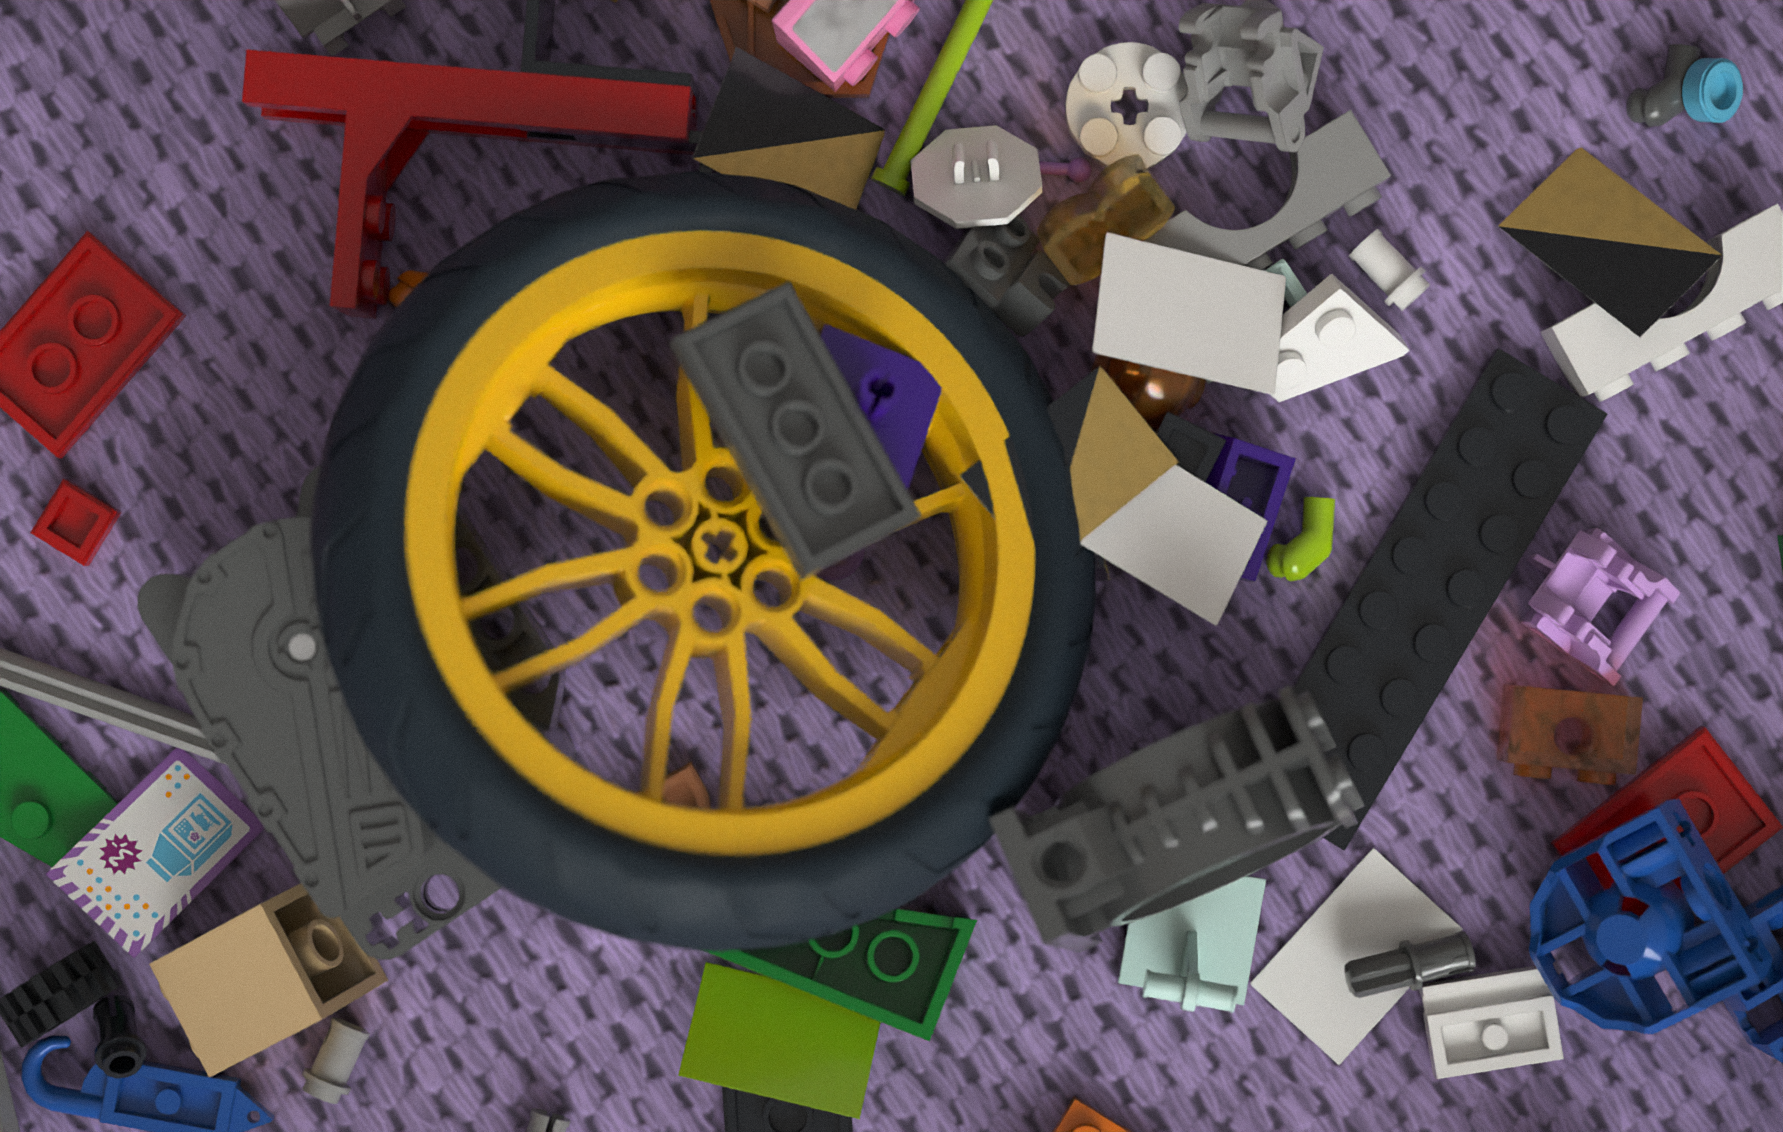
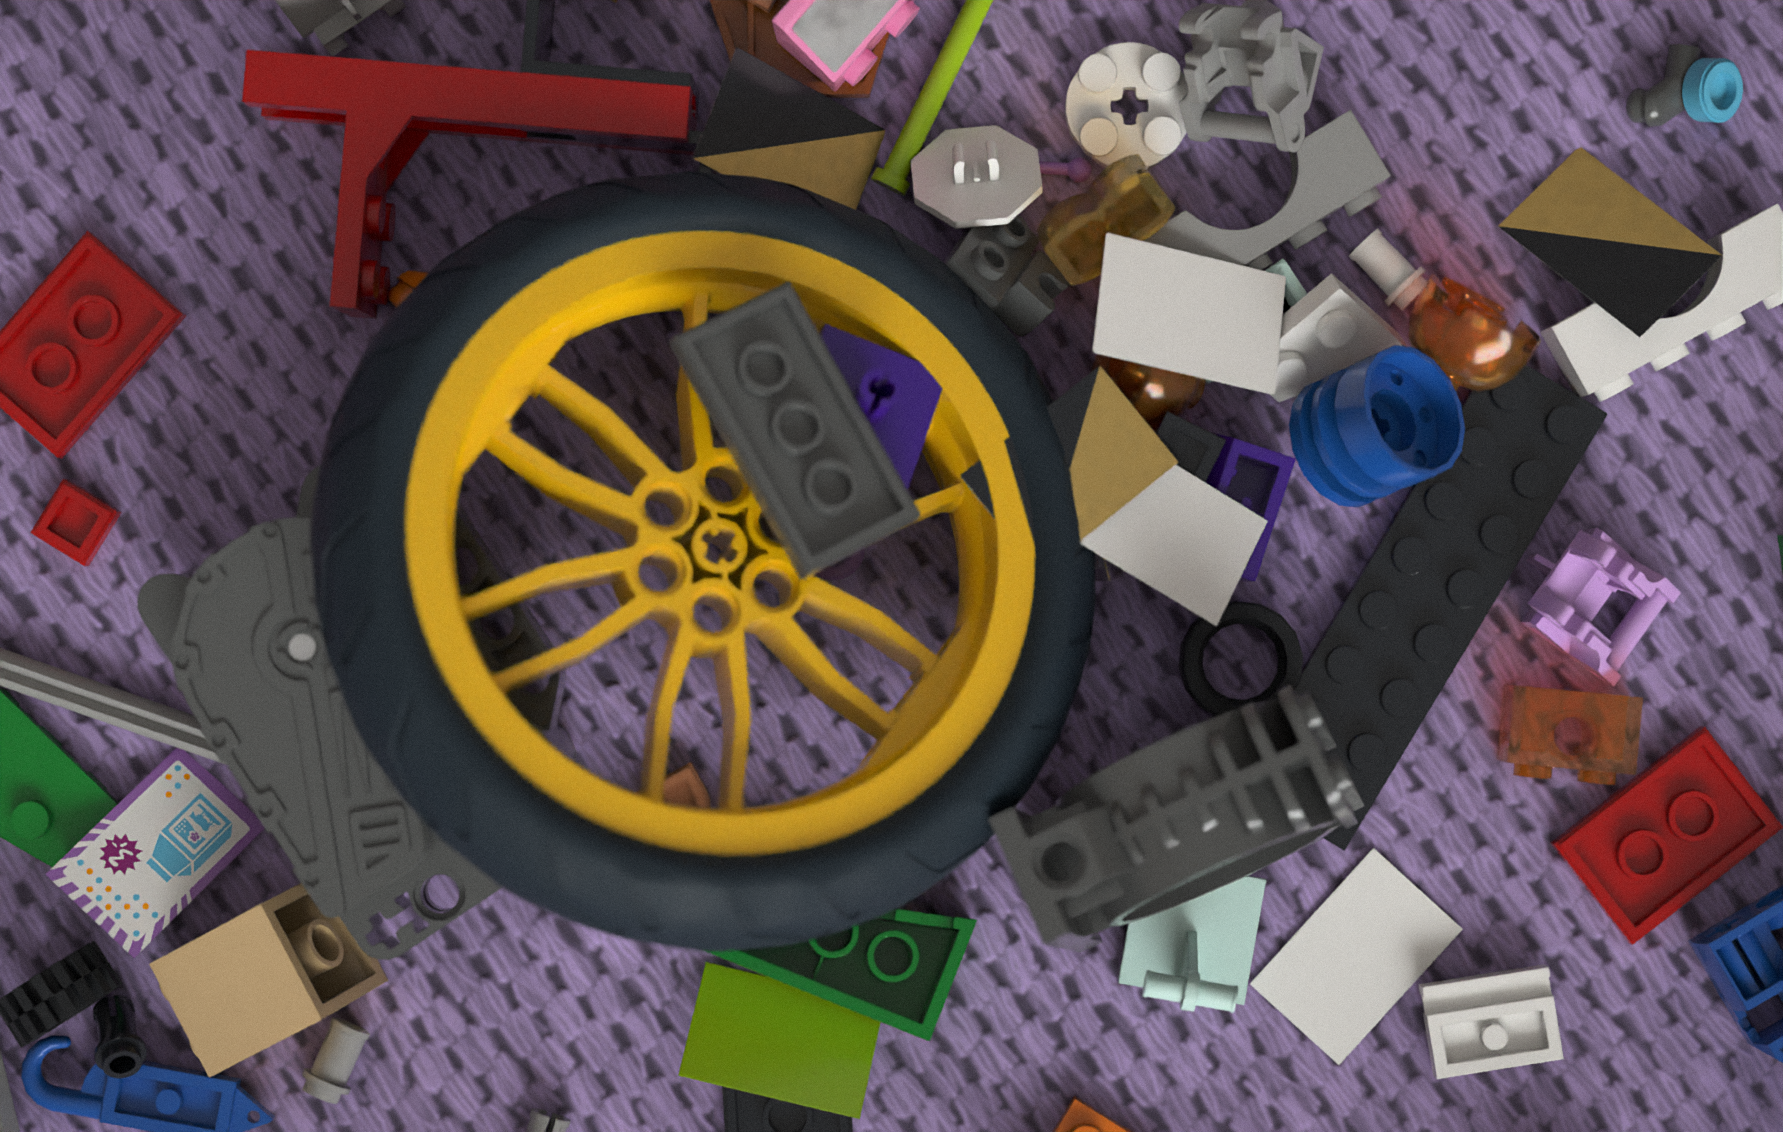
(1255, 614): none -> black tyre
(1310, 546): lime arm -> none
(1377, 427): none -> blue wheel
(1410, 965): dark grey axle -> none
(1468, 335): none -> clear orange cylinder
(1633, 948): blue connector -> none

